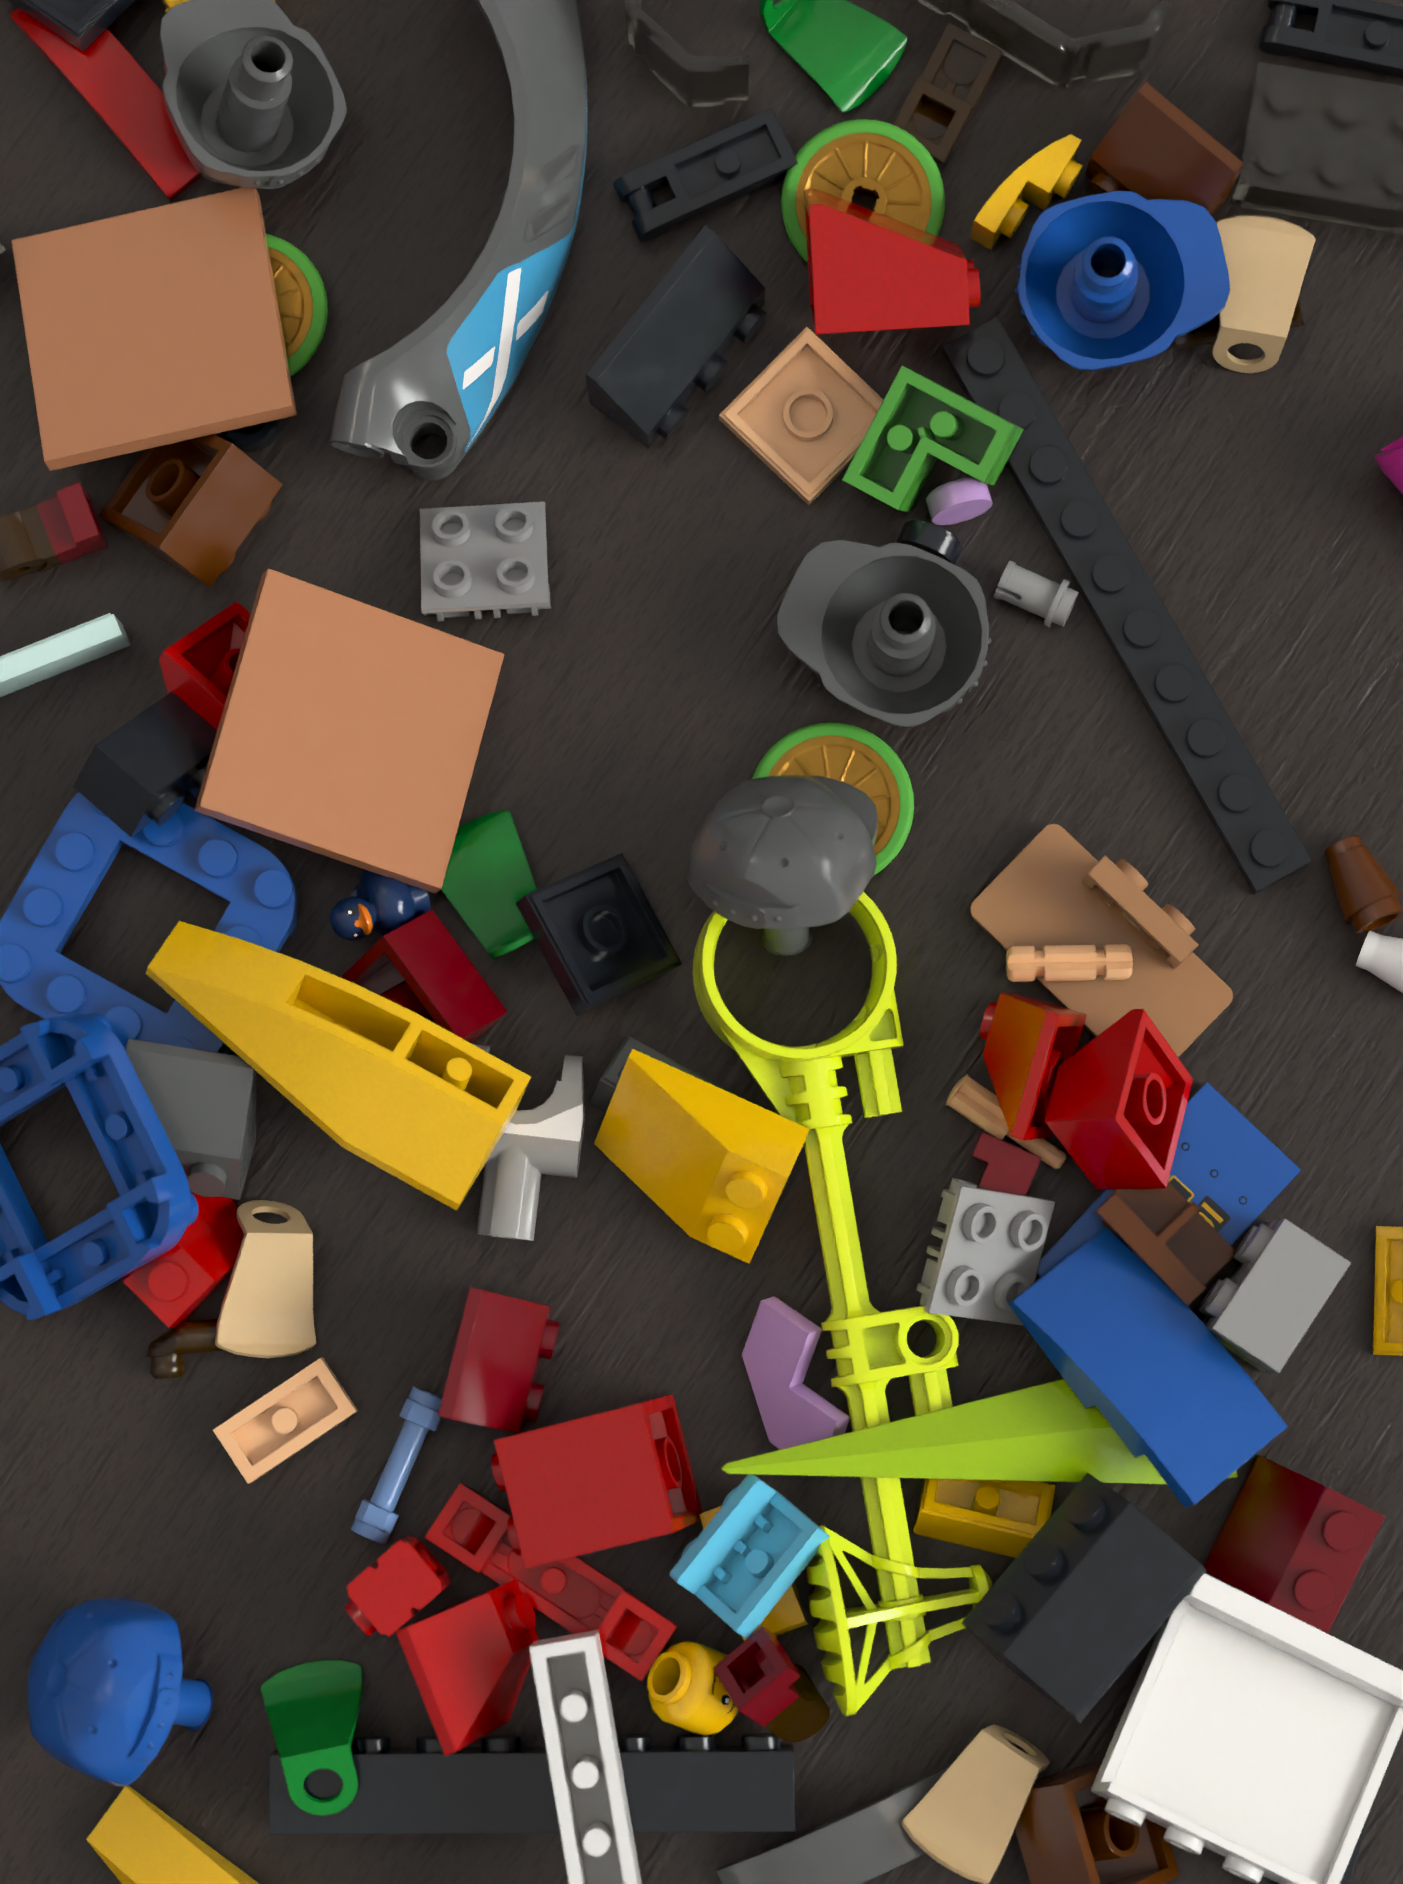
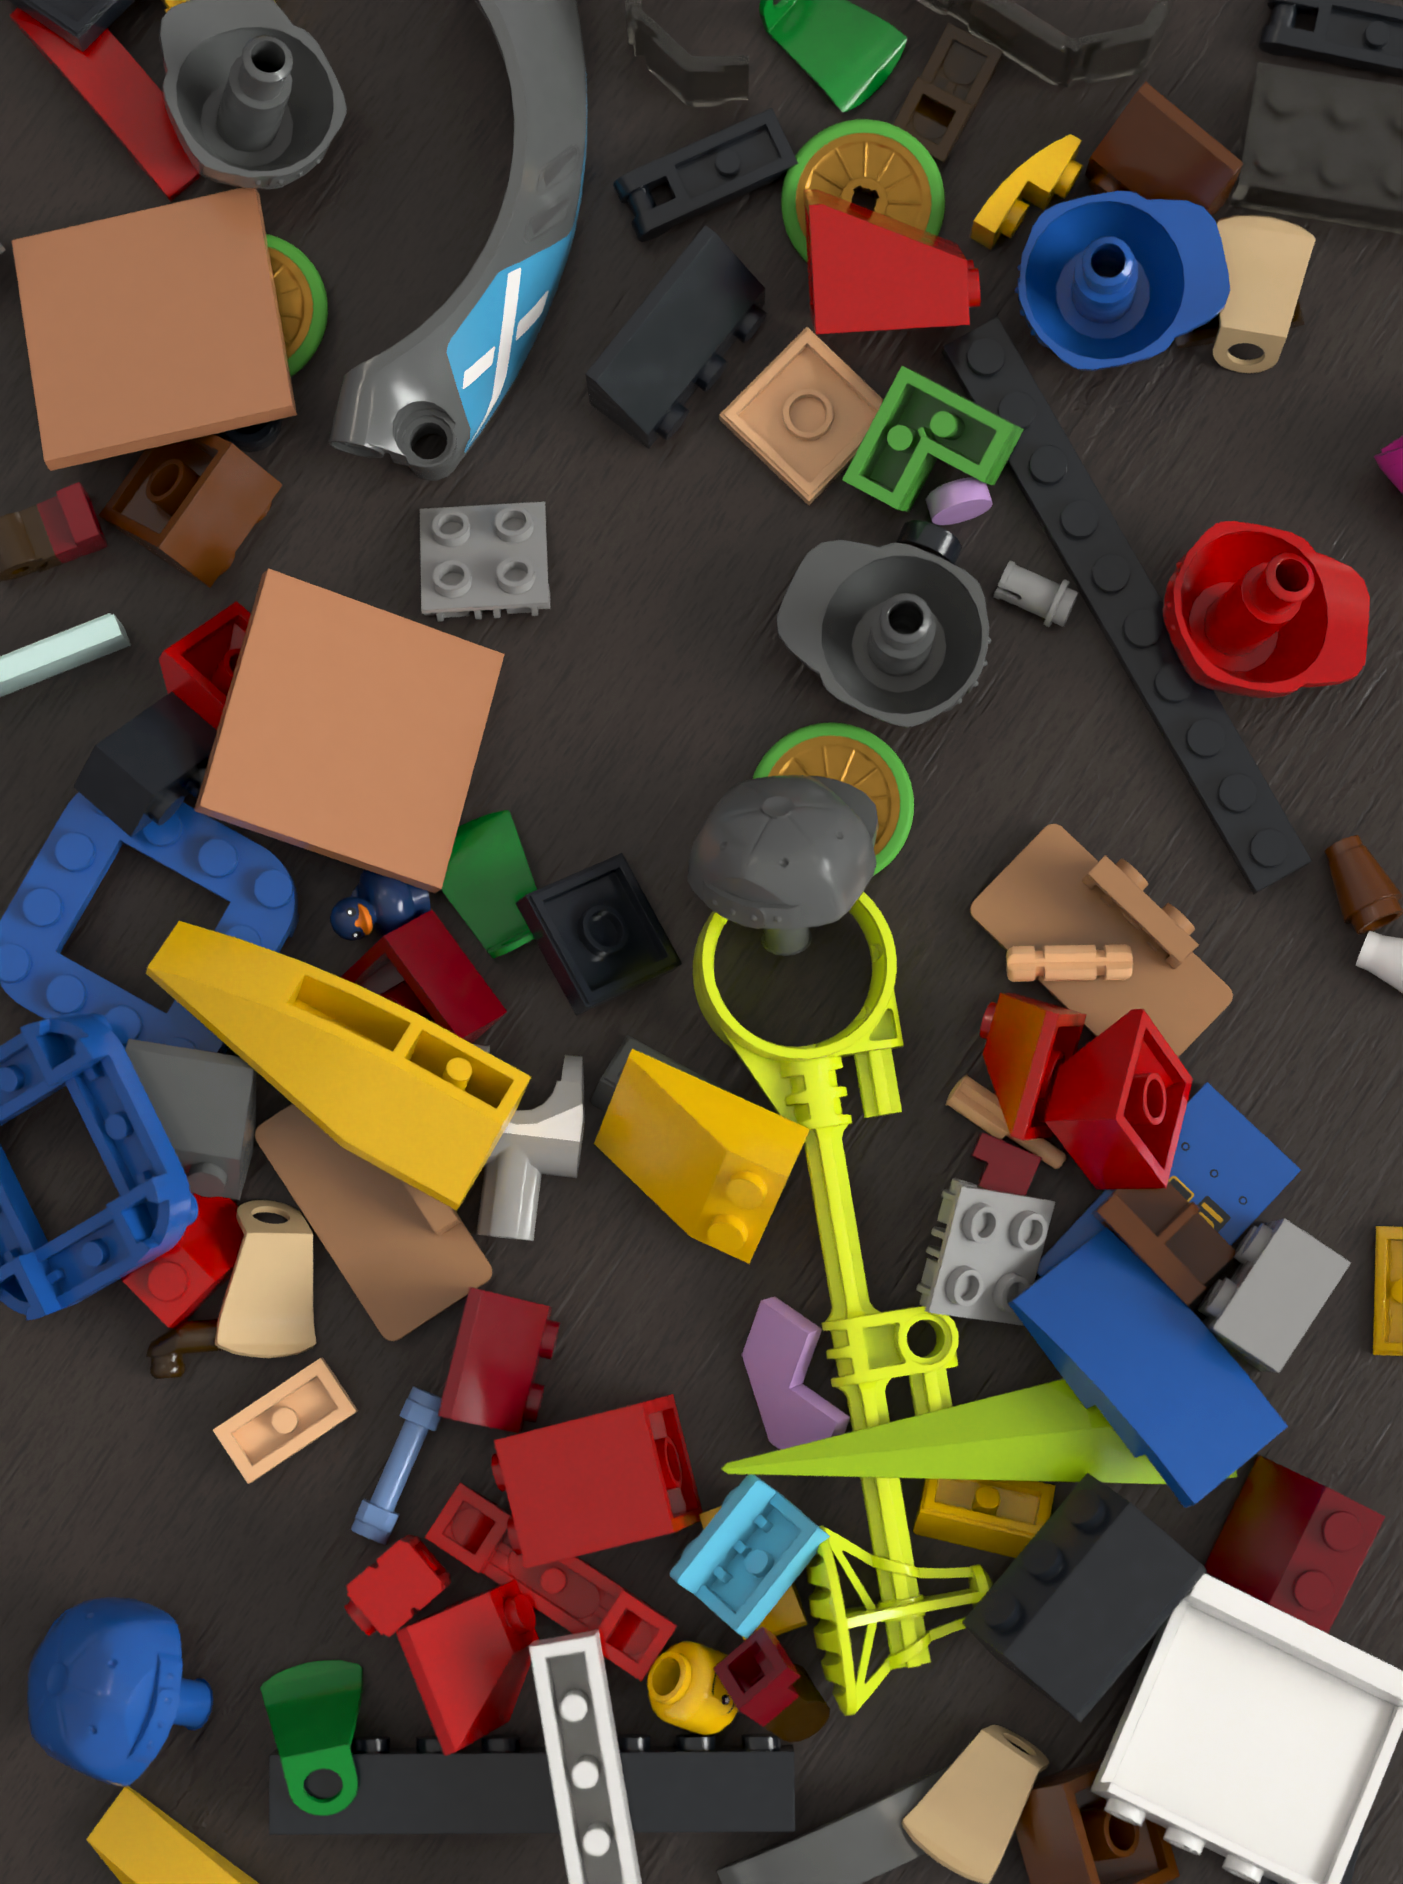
(389, 1240): none -> medium nougat bracket
(1265, 613): none -> red piece

